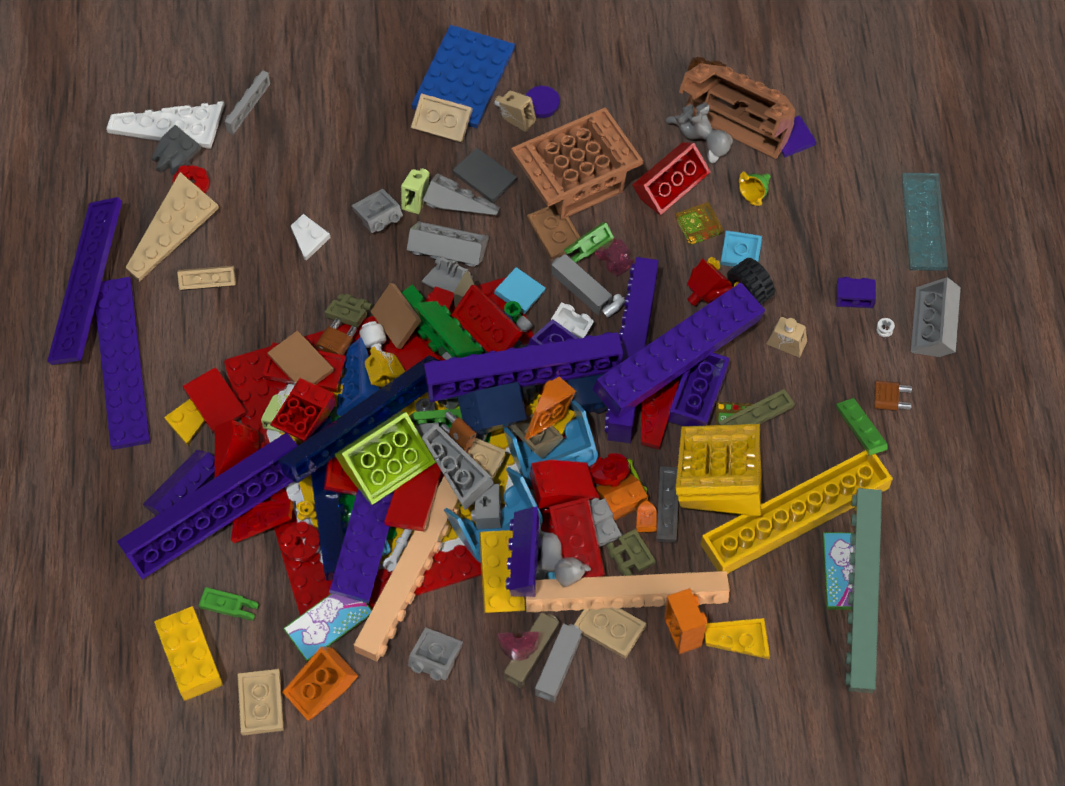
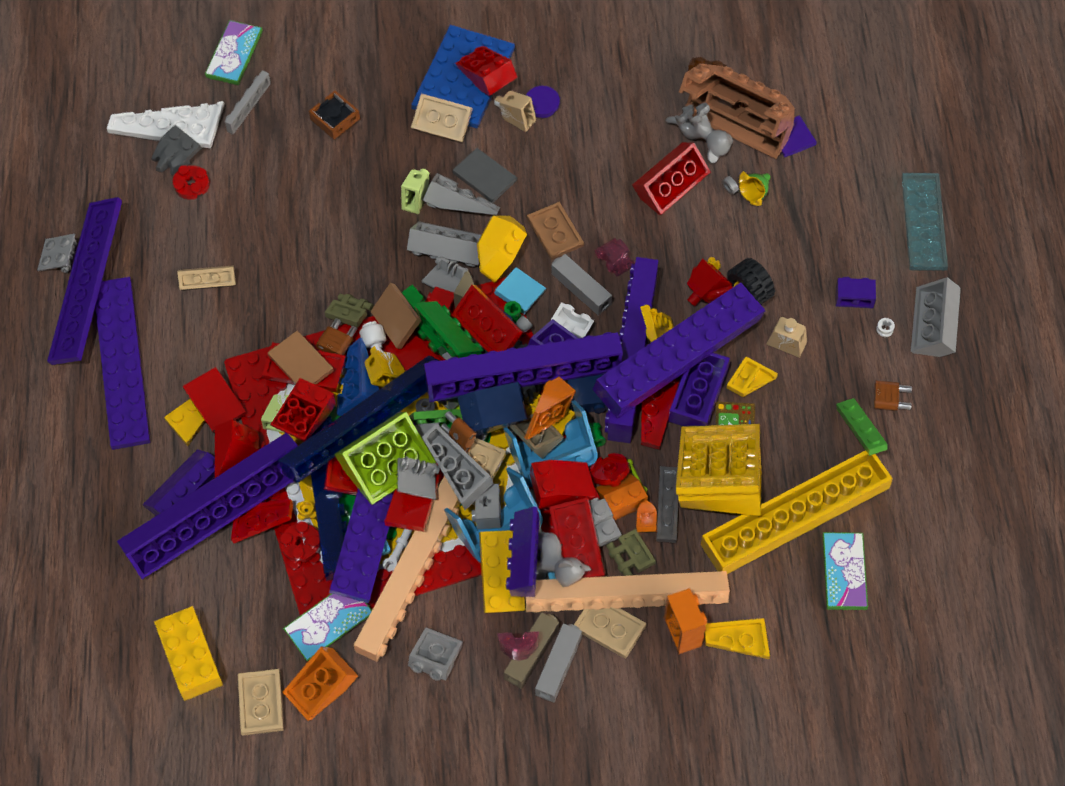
(58, 253): none -> light grey hinge
(175, 220): tan wing -> none
(227, 603): bright green hinge -> none
(233, 52): none -> tile
(309, 236): white wing -> none
(334, 115): none -> piece
(377, 210): light grey plate -> none
(416, 477): none -> light grey hinge
(487, 69): none -> red slope
(499, 245): none -> yellow wedge
(578, 162): nougat wedge -> none
(590, 242): bright green hinge -> none
(597, 436): none -> green bush
(618, 302): white arm -> none
(656, 323): none -> yellow wing
(699, 223): clear yellow tile -> none
(730, 185): none -> light grey tile
(739, 247): medium azure tile -> none
(750, 377): none -> yellow wing
(762, 410): olive plate -> none
(865, 591): sand green brick -> none

